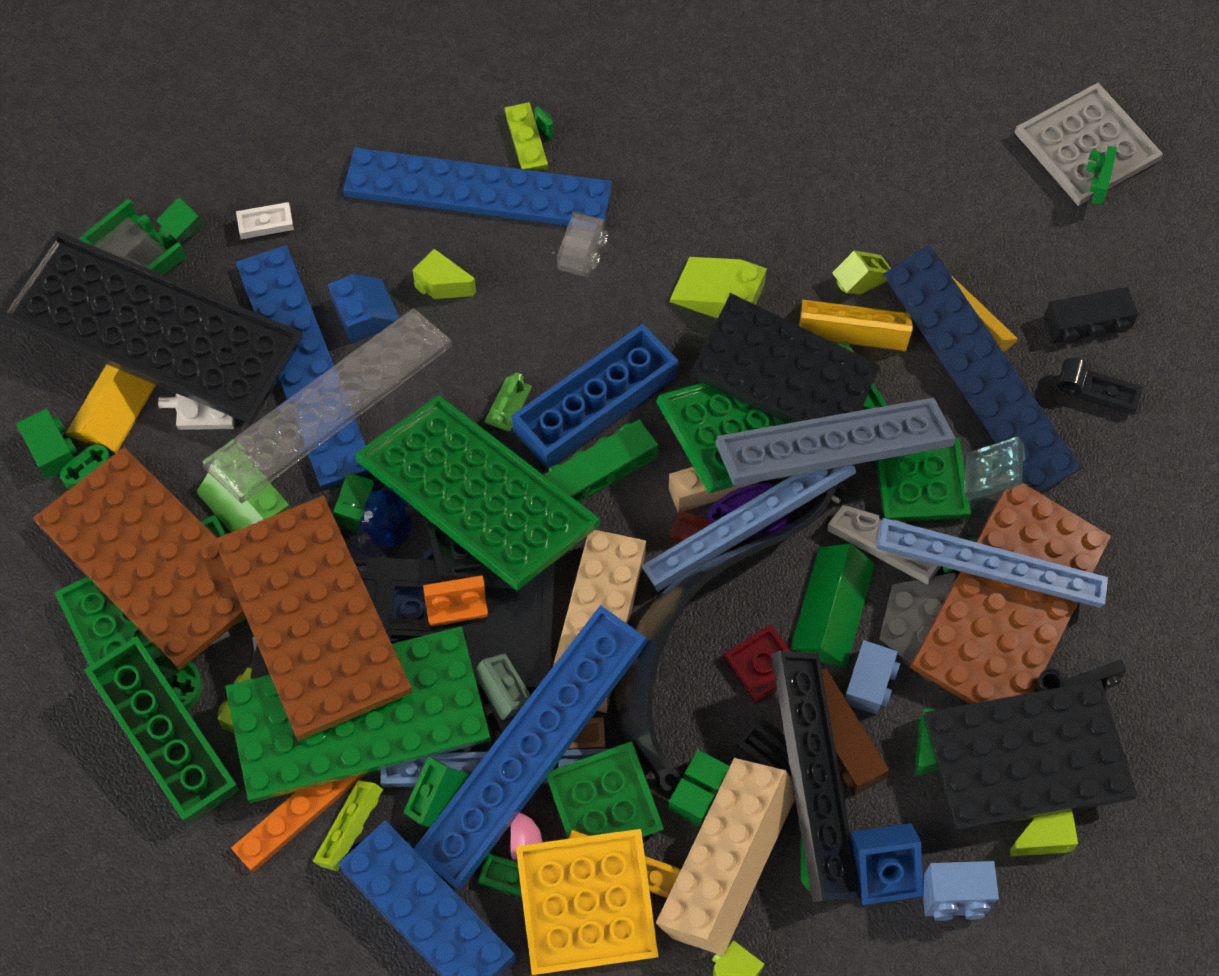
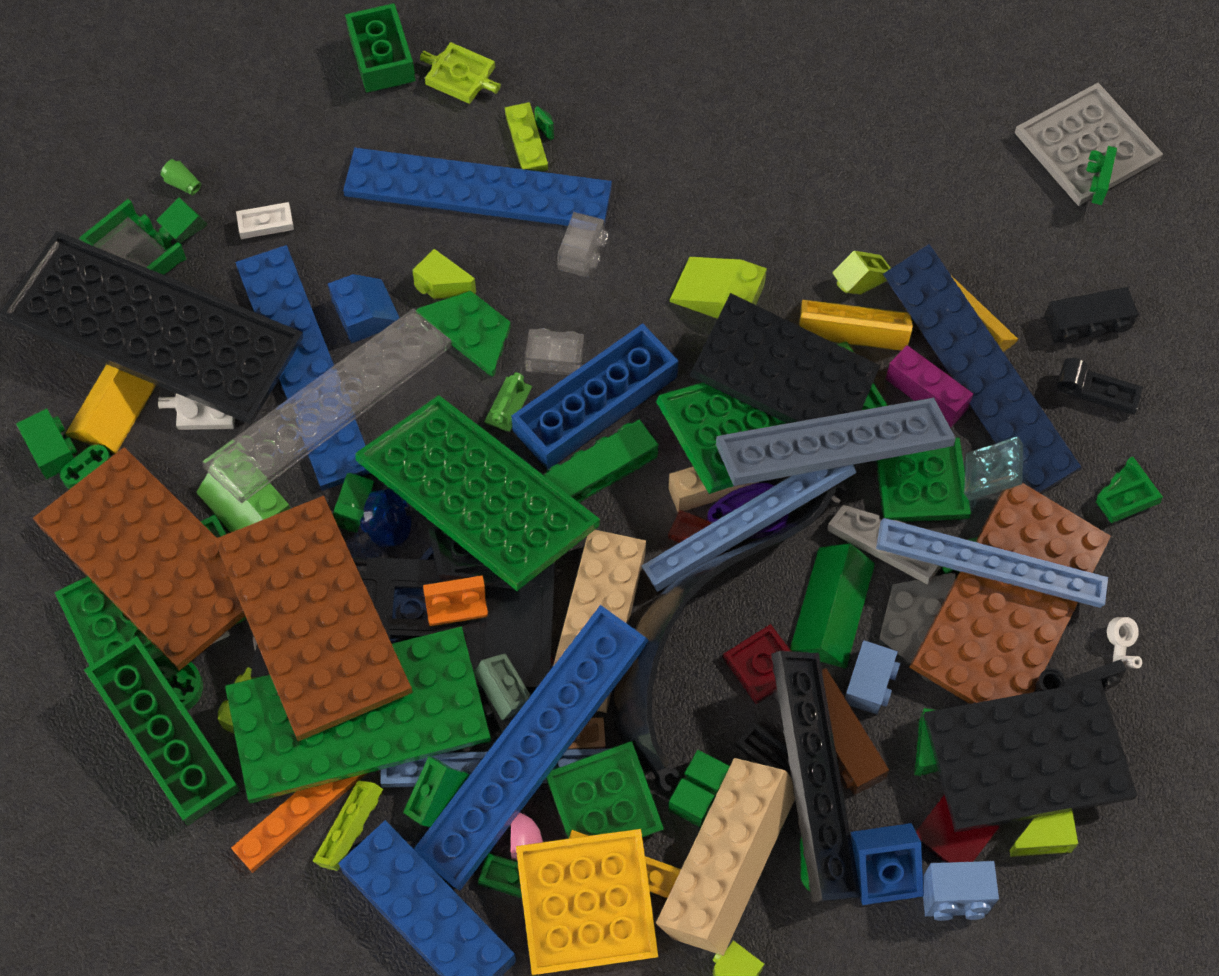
(180, 177): none -> bright green cone
(380, 47): none -> green brick
(460, 72): none -> lime plate
(472, 326): none -> green wing
(554, 351): none -> clear brick
(924, 380): none -> magenta brick
(941, 840): none -> dark red tile
(1126, 638): none -> white plate
(1128, 493): none -> green wing

